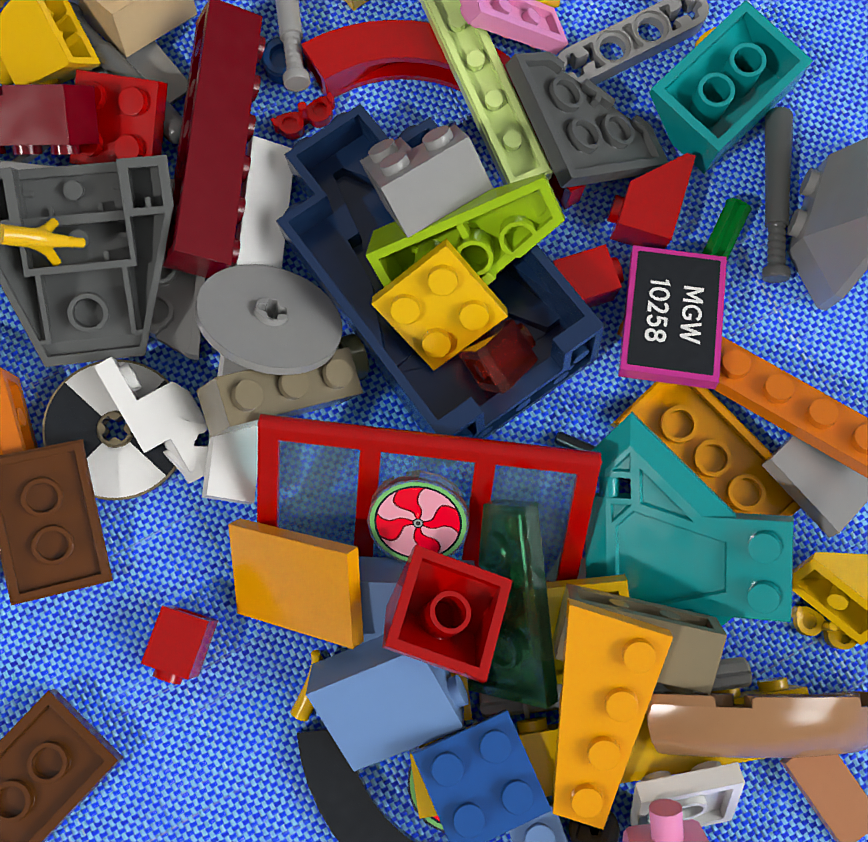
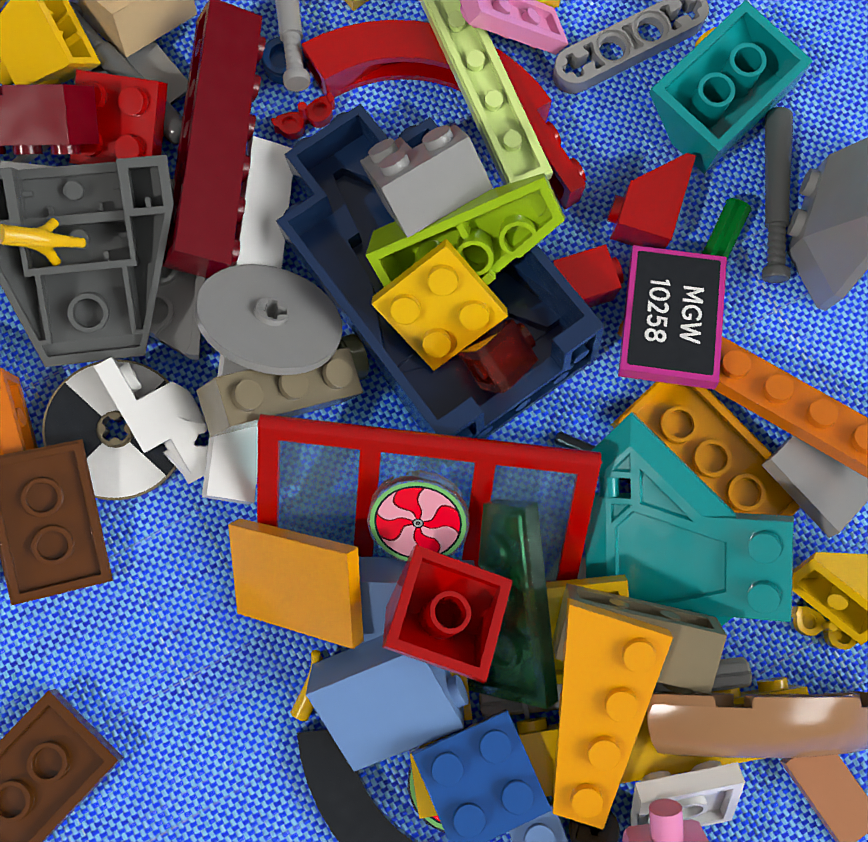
(178, 644): red brick -> none
(579, 126): dark grey plate -> none

